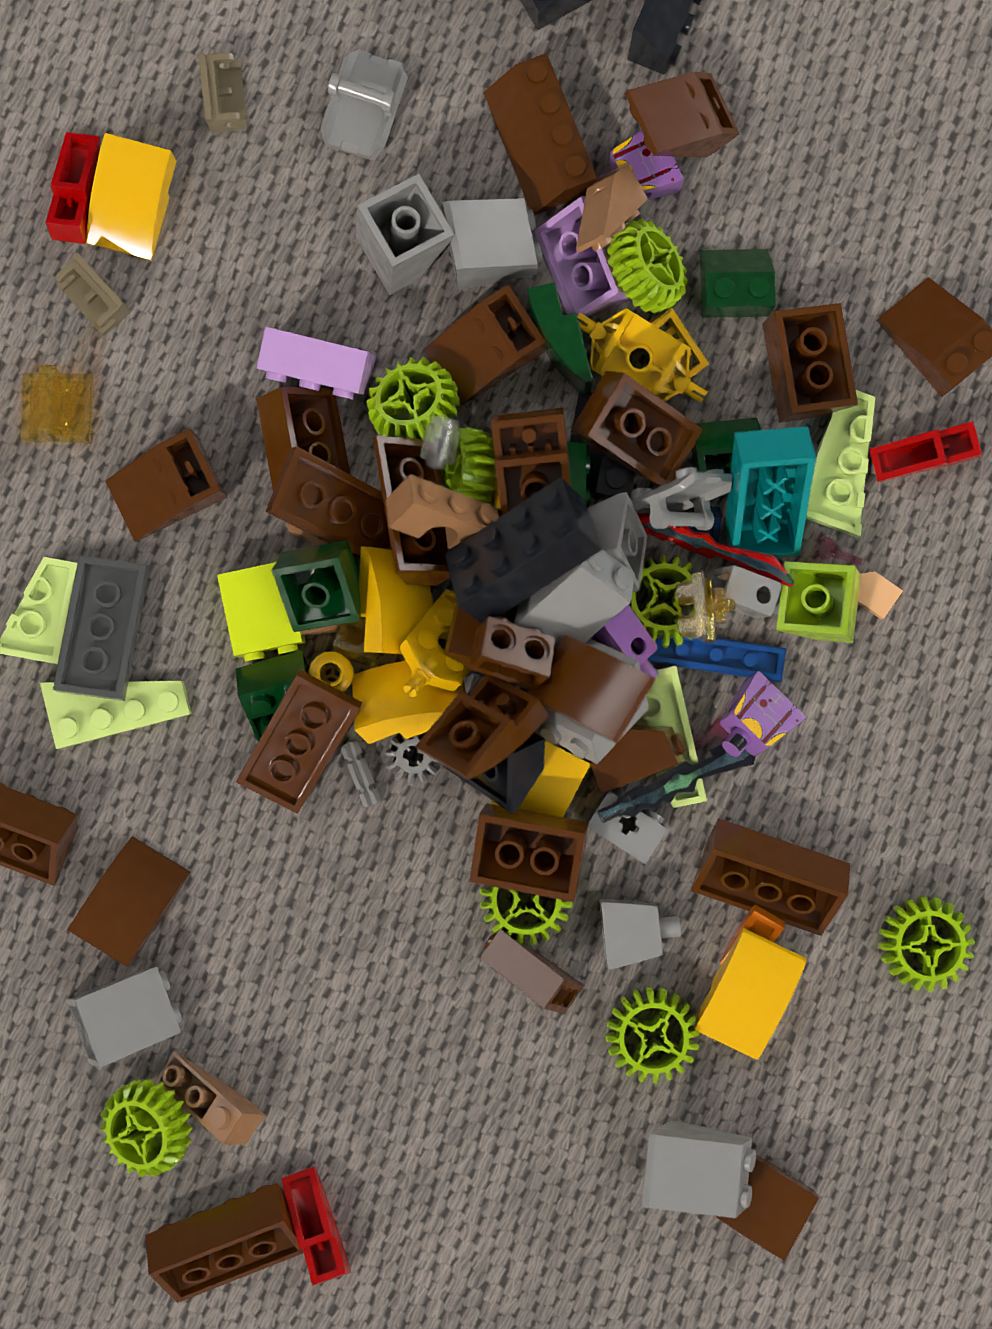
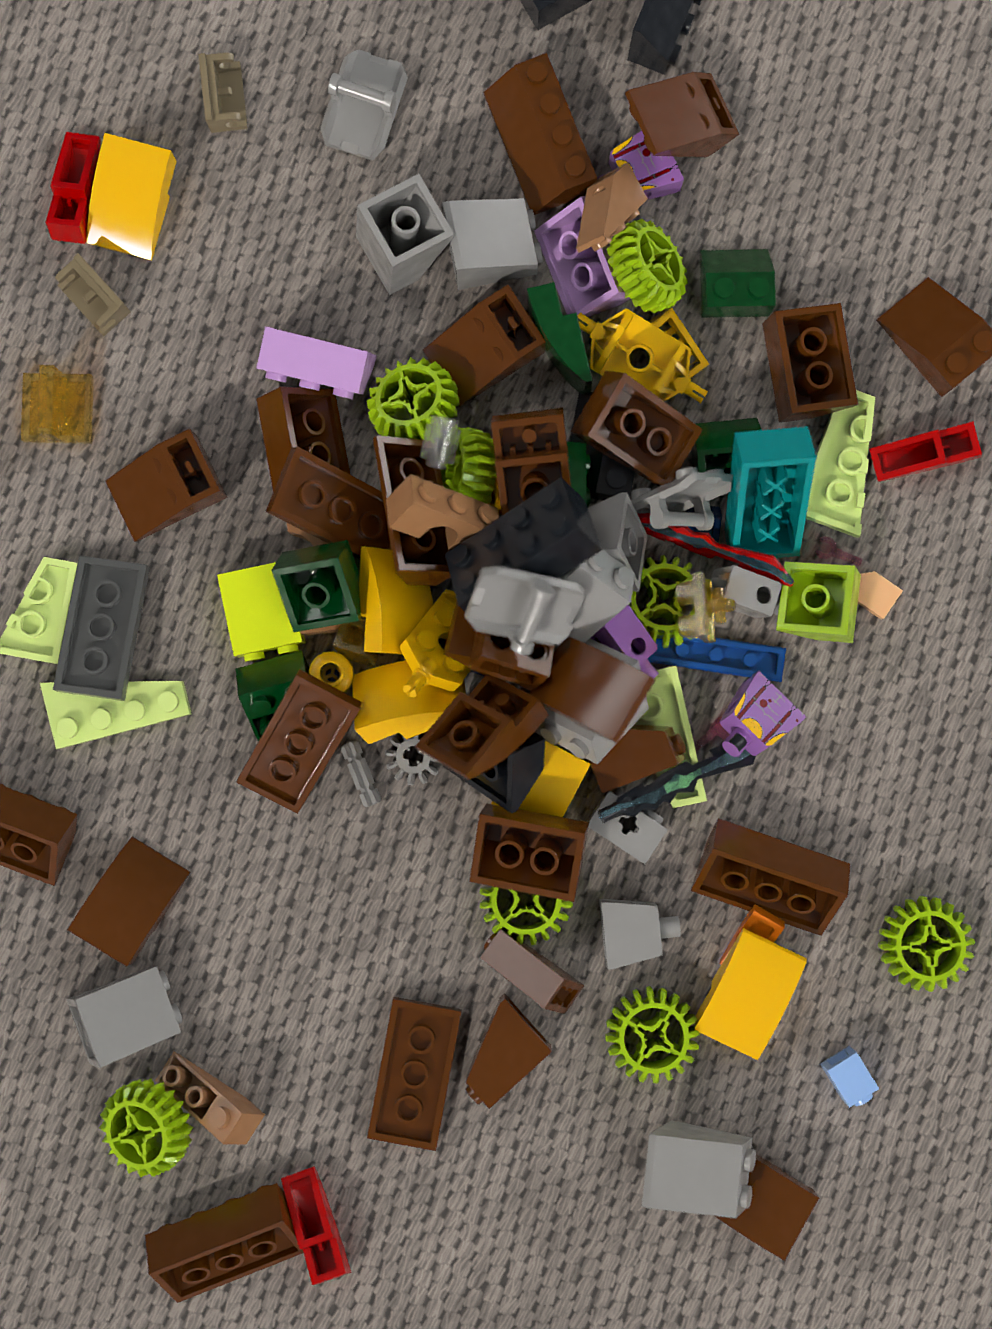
(414, 1073): none -> reddish brown plate
(505, 1054): none -> reddish brown slope
(523, 607): none -> light grey shield
(850, 1077): none -> light blue brick

